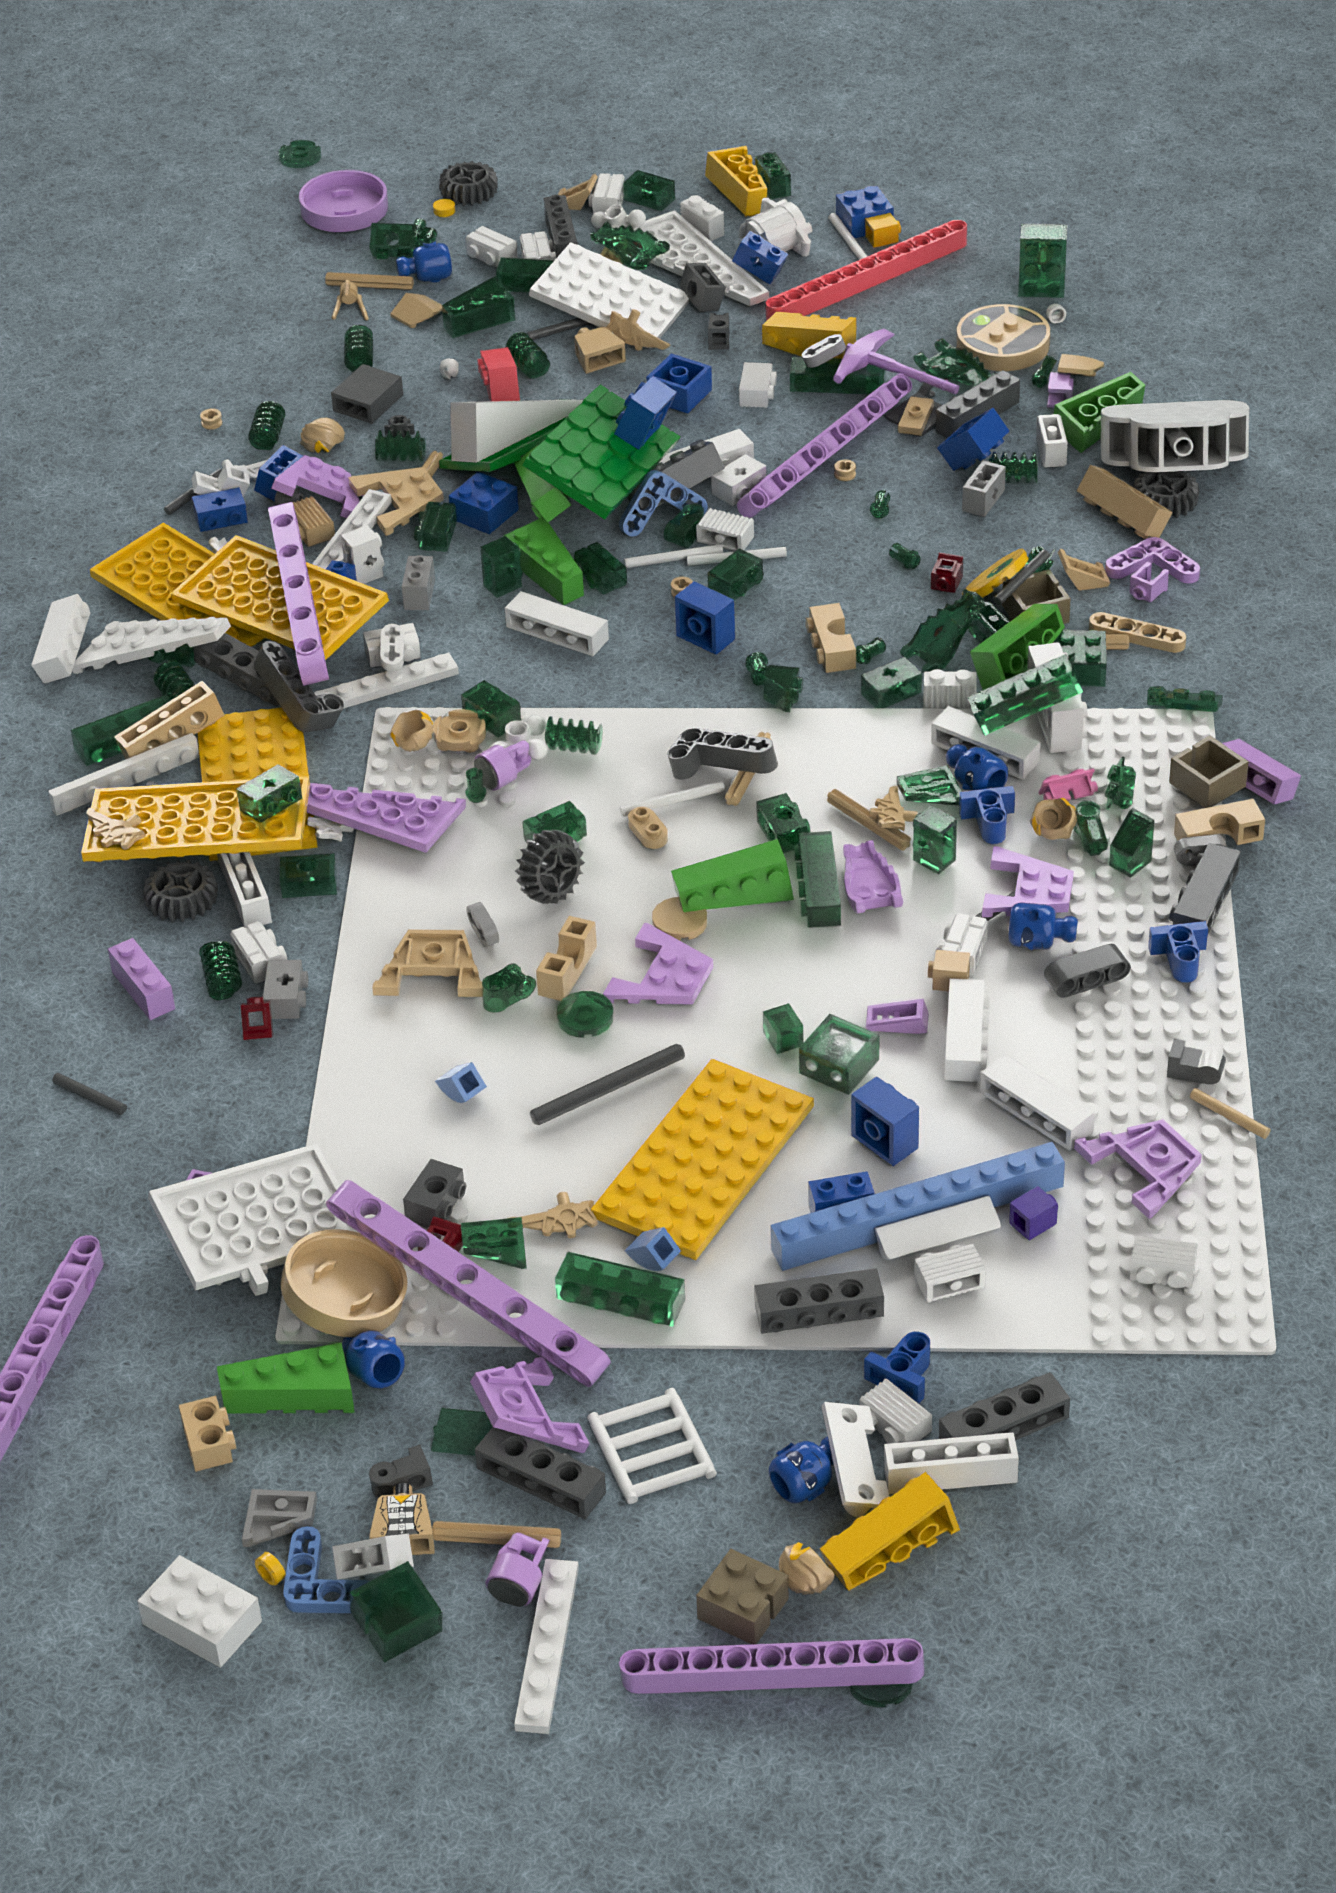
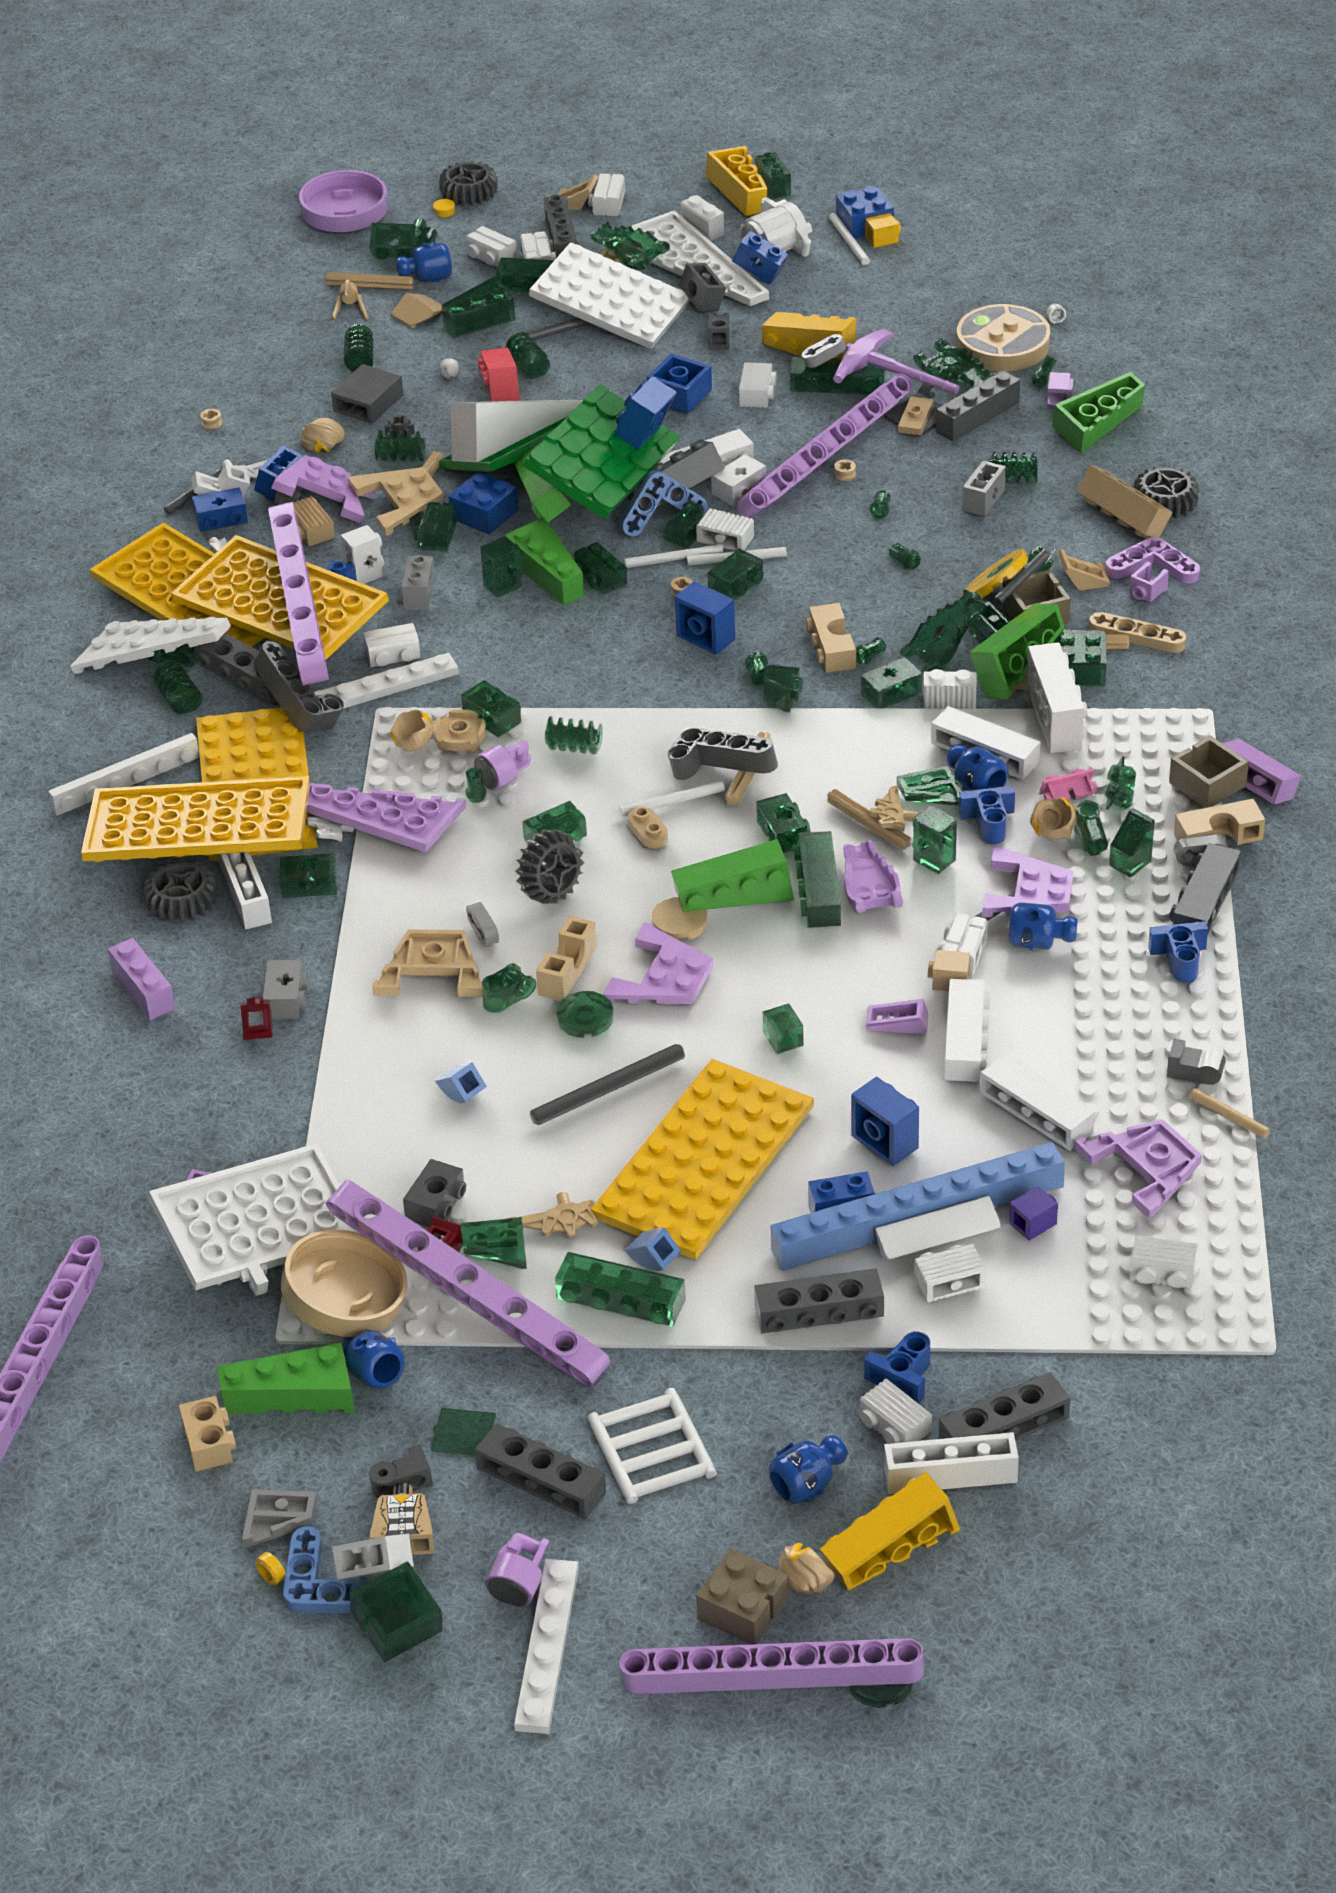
(61, 638): white brick -> none
(89, 1093): dark grey bar -> none
(96, 739): clear green brick -> none
(115, 830): tan piece -> none
(179, 717): tan brick -> none
(199, 1611): white brick -> none
(220, 969): clear green piece -> none
(255, 947): white brick -> none
(266, 425): clear green piece -> none
(269, 793): clear green brick -> none
(300, 154): clear green tile -> none
(371, 505): white plate -> none
(387, 647): white beam -> none
(491, 1533): tan axle -> none
(515, 1407): lavender wing -> none
(519, 731): white piece -> none
(557, 623): white brick -> none
(598, 349): tan torso -> none
(617, 216): white piece -> none
(632, 333): tan piece -> none
(649, 190): clear green brick -> none
(839, 1054): clear green piece -> none
(851, 1456): white brick -> none
(870, 270): coral beam -> none
(947, 572): dark red window -> none
(974, 440): blue brick -> none
(1024, 694): clear green brick -> none
(1042, 260): clear green brick -> none
(1051, 440): white brick -> none
(1079, 365): tan slope -> none
(1087, 970): dark grey beam -> none
(1175, 435): white brick -> none
(1182, 699): clear green hinge -> none

